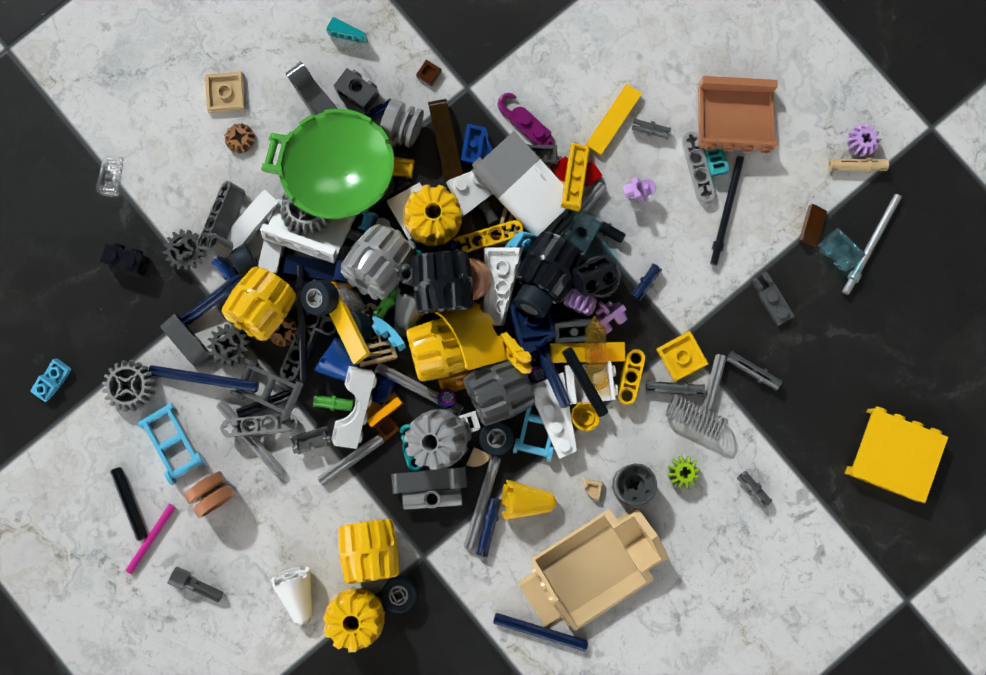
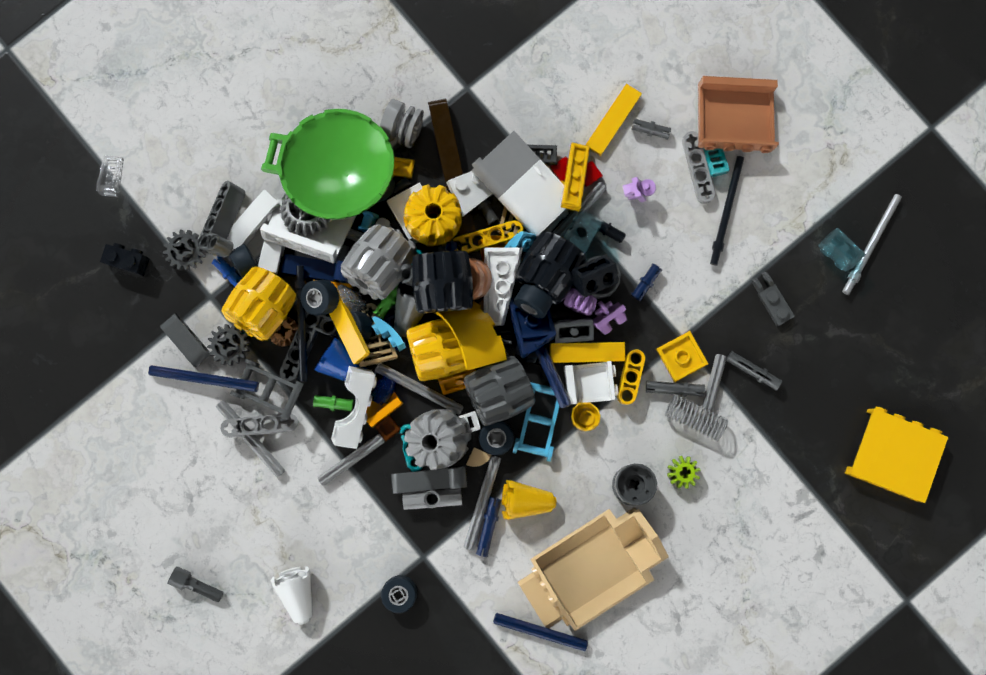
(50, 382): medium azure slope -> none
(117, 396): light grey gear -> none
(128, 503): black axle -> none
(150, 538): dark pink bar -> none
(198, 458): medium azure piece -> none
(209, 494): nougat wheel -> none
(210, 301): dark blue axle -> none
(225, 92): tan tile -> none
(247, 140): medium nougat gear -> none
(257, 407): black axle -> none
(309, 89): dark grey beam -> none
(317, 438): dark grey hinge -> none
(342, 30): teal slope -> none
(347, 630): yellow wheel -> none
(363, 98): dark grey brick -> none
(368, 551): yellow wheel -> none
(378, 111): dark blue axle -> none
(429, 72): reddish brown tile -> none
(446, 398): tile -> none
(475, 144): blue wing -> none
(516, 354): yellow hinge -> none
(525, 122): magenta plate -> none
(537, 374): tile -> none
(555, 419): white wing -> none
(585, 381): black axle -> none
(593, 488): tan tile -> none
(595, 351): clear yellow plate -> none
(754, 489): dark grey pin -> none
(813, 225): reddish brown slope -> none
(858, 135): lavender gear -> none
(866, 165): tan pin -> none

